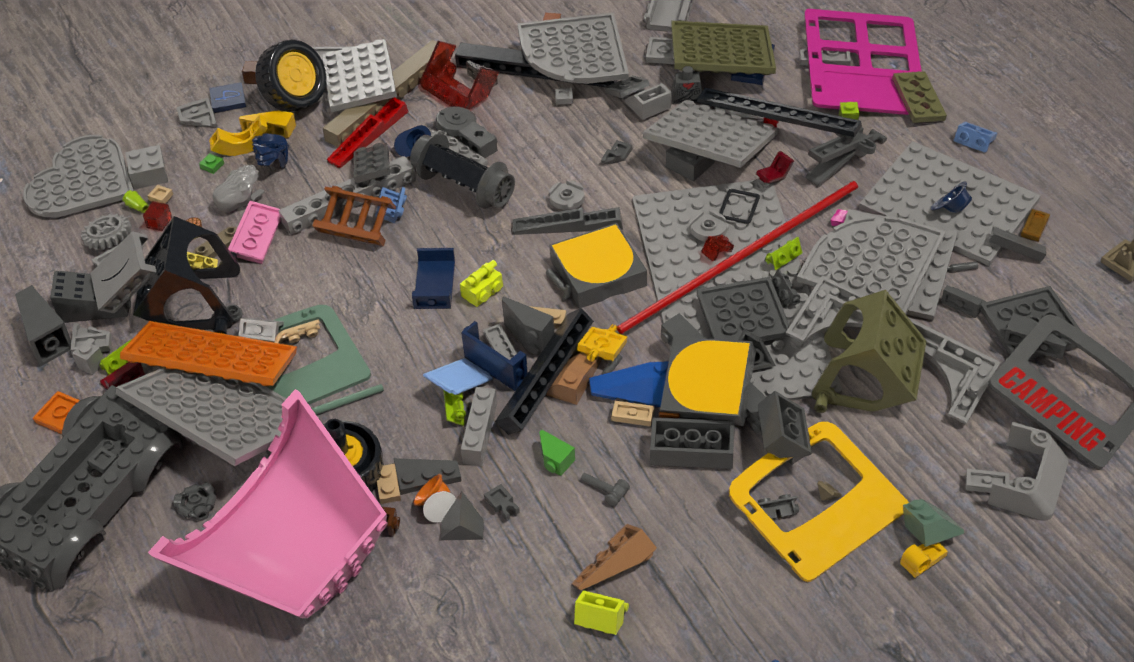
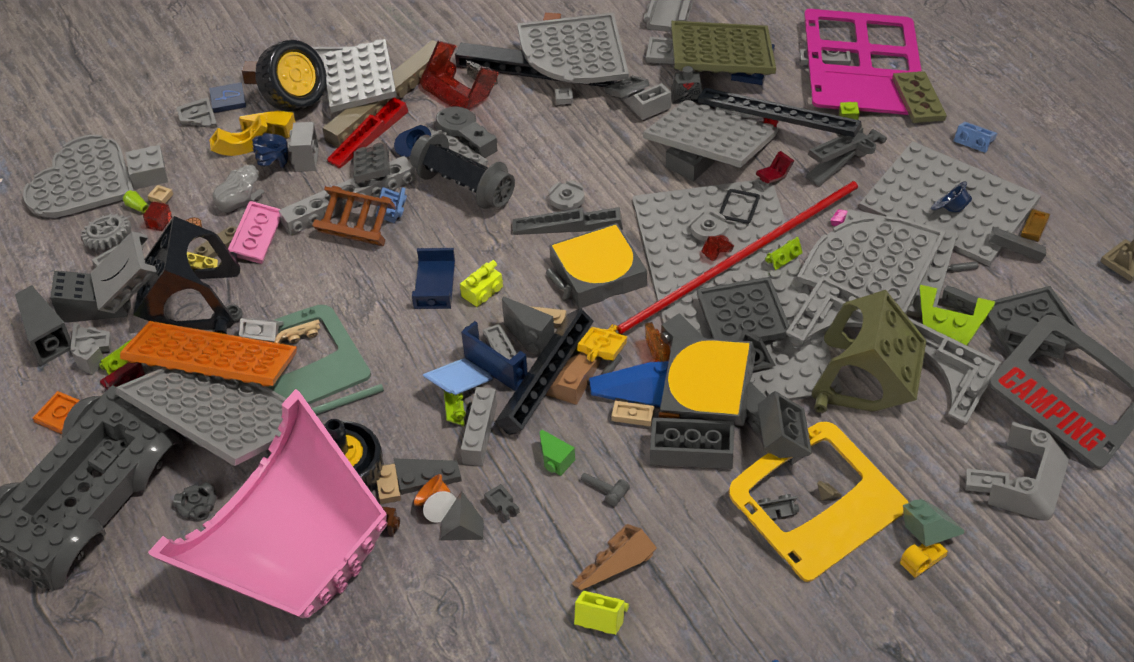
(211, 163): bright green plate -> none
(303, 146): none -> light grey brick
(618, 152): dark grey slope -> none
(658, 348): none -> clear orange bracket
(784, 289): dark grey hinge -> none
(951, 323): none -> lime wing

